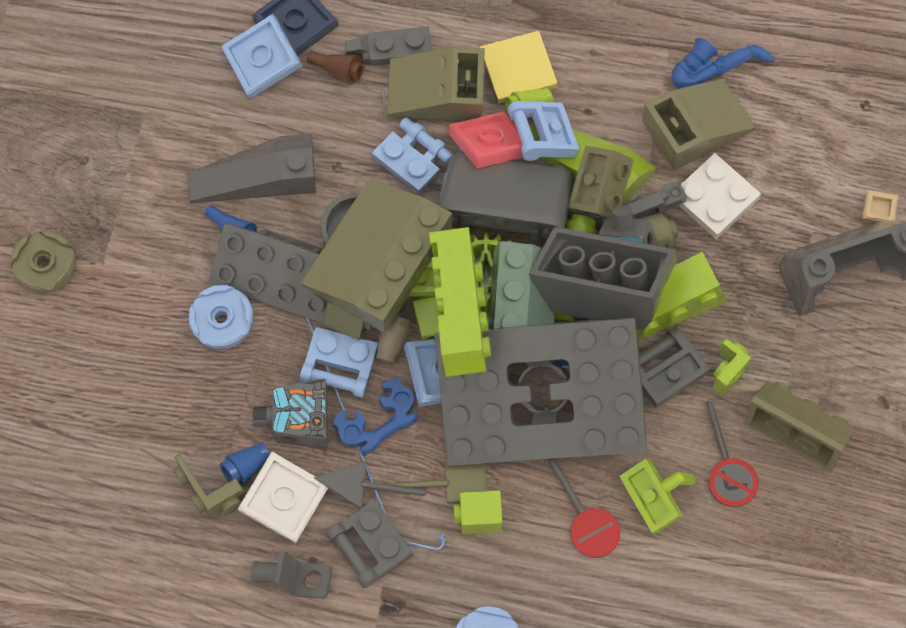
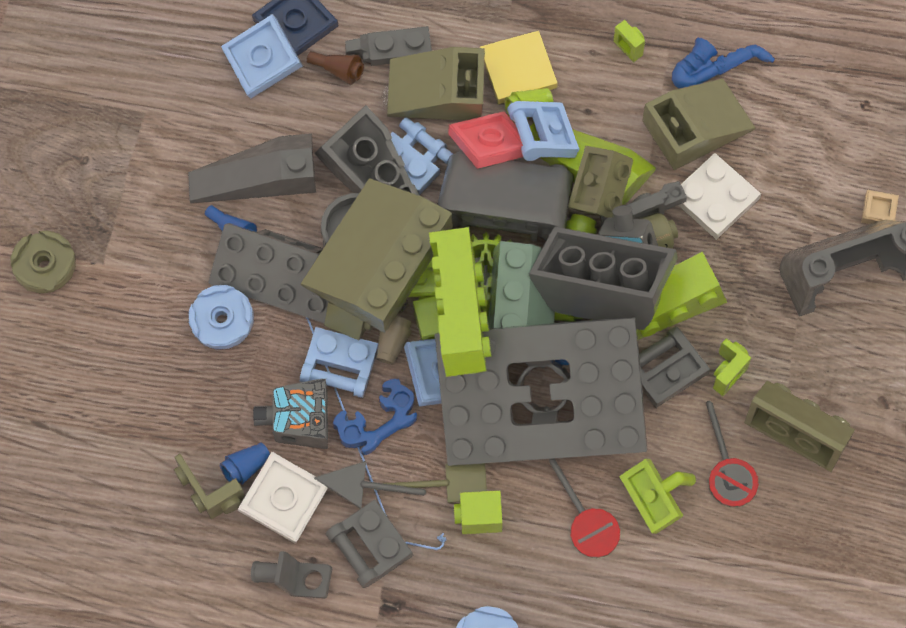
(363, 152): none -> dark grey wedge
(629, 40): none -> lime plate

